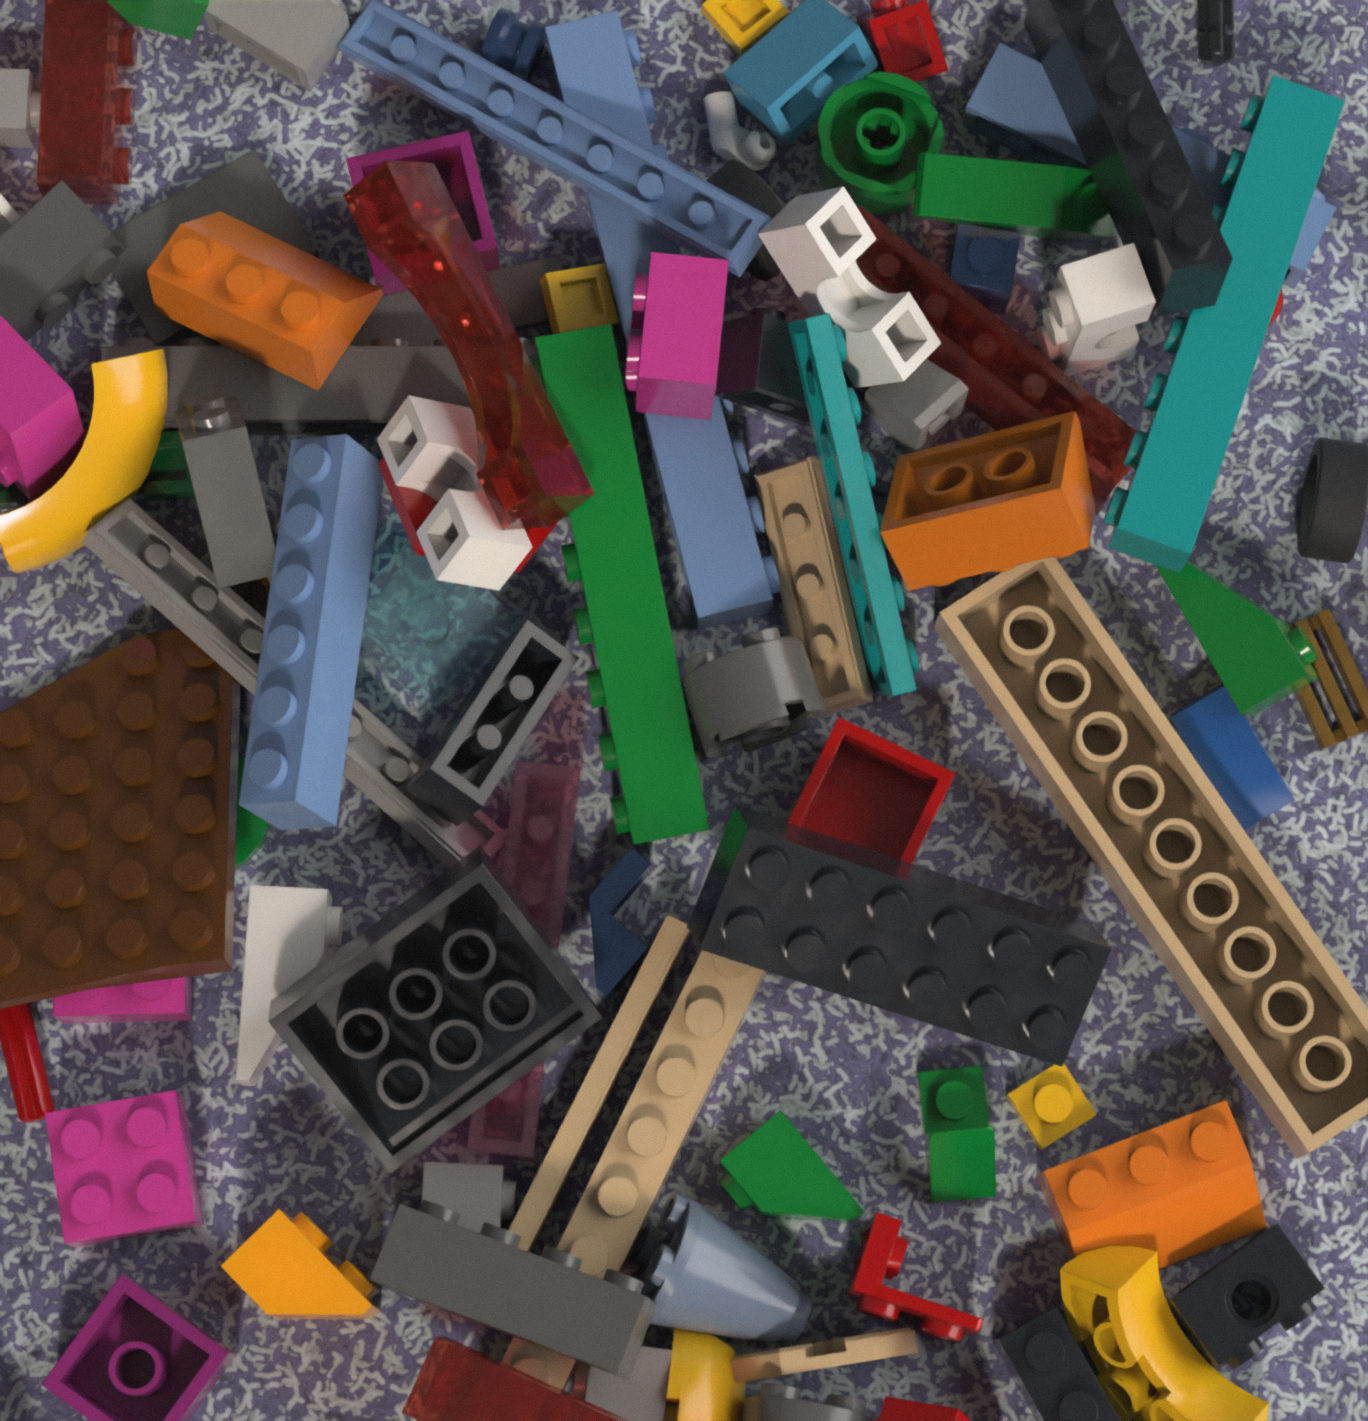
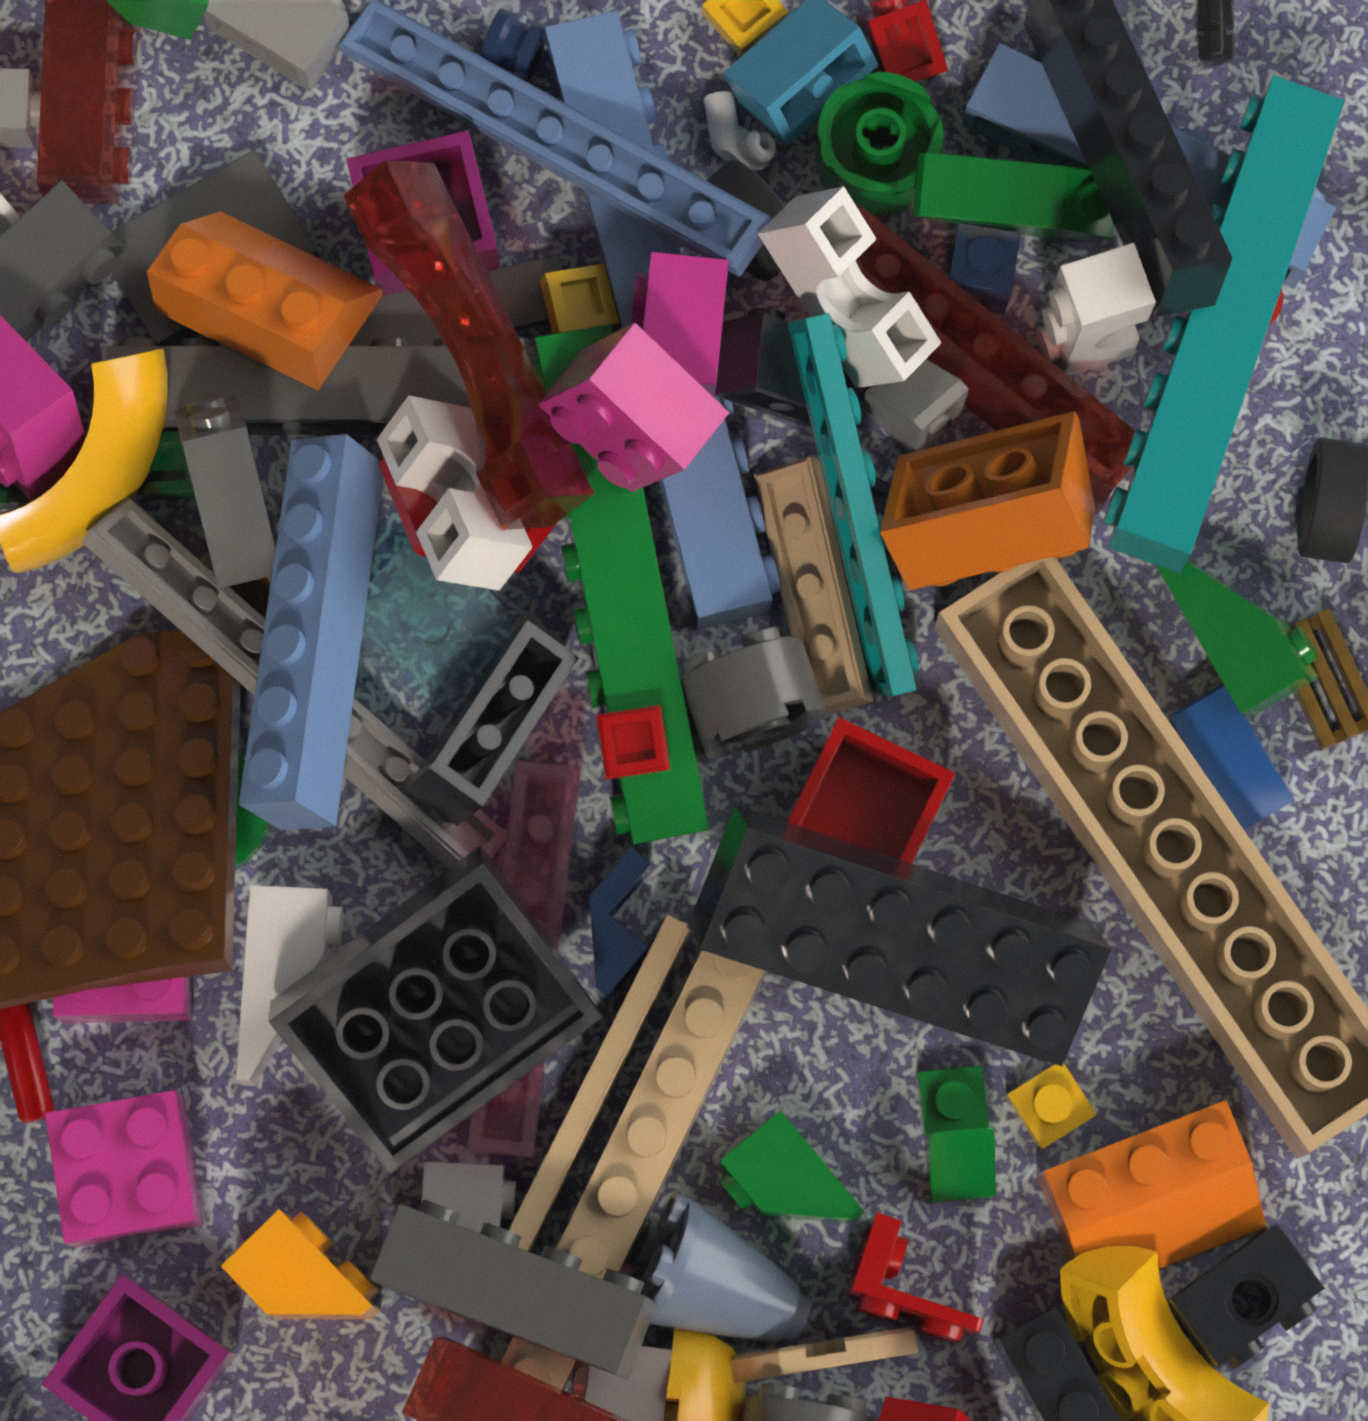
(632, 409): none -> dark pink piece
(632, 742): none -> red tile

